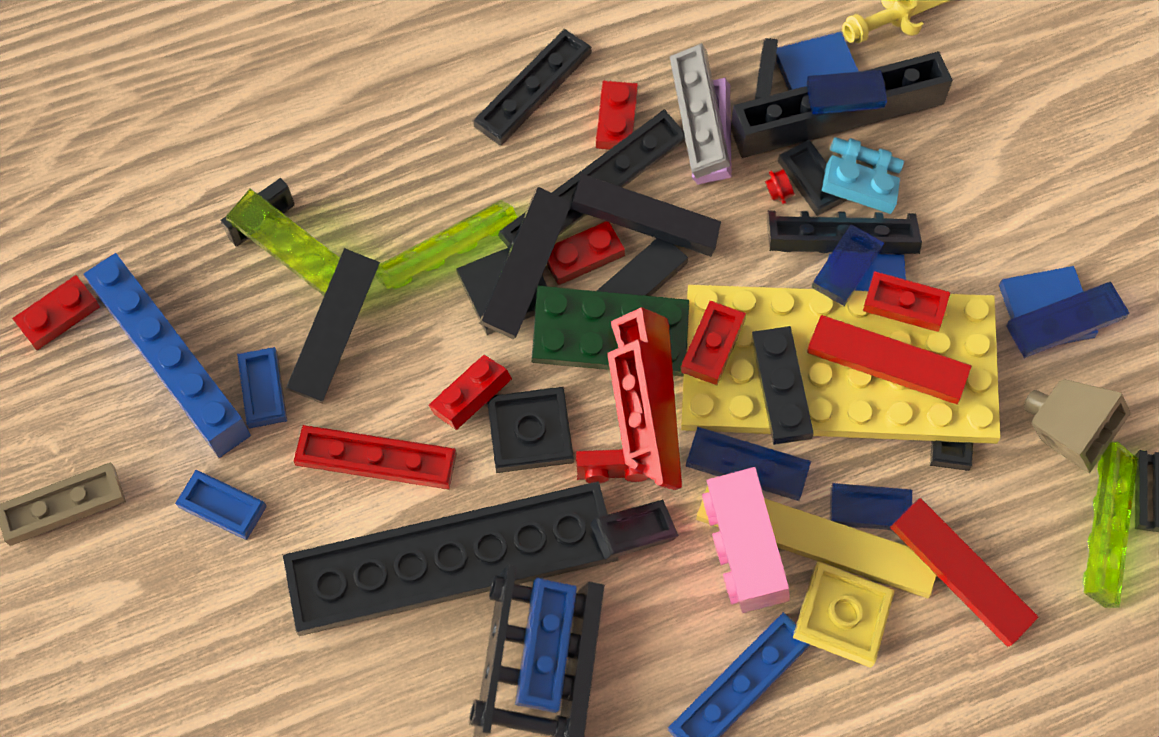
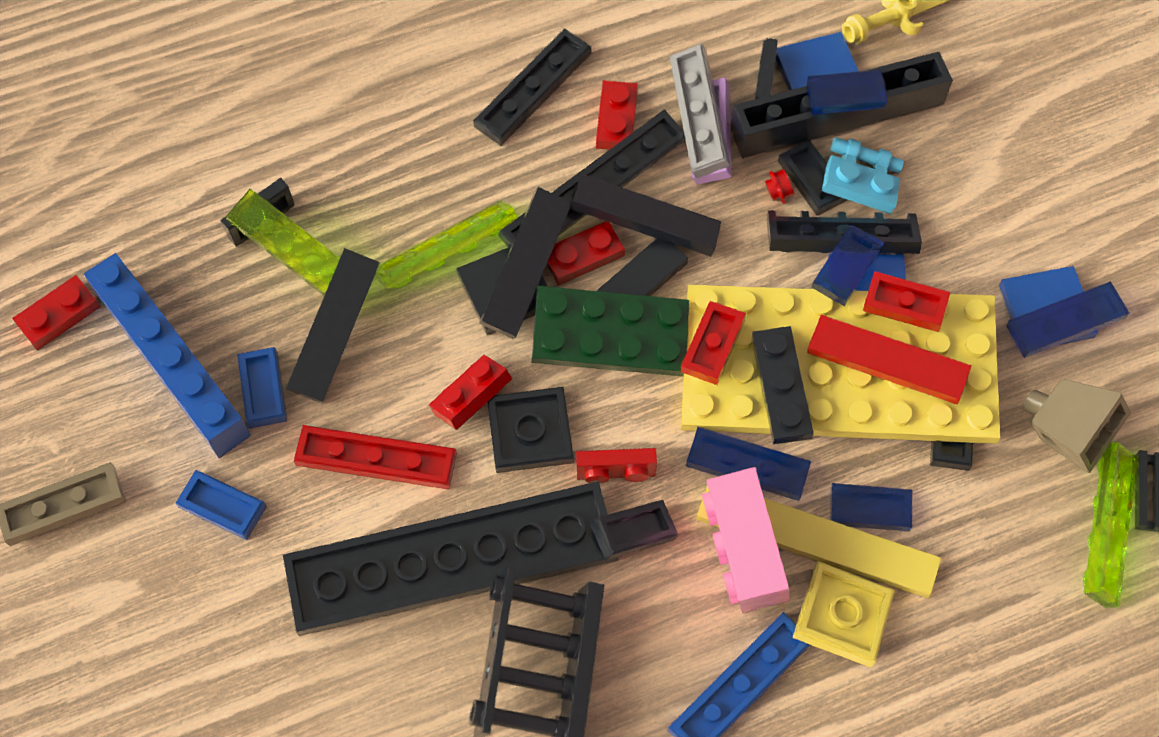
(546, 645): blue tile -> none
(646, 396): red wedge -> none
(964, 572): red tile -> none

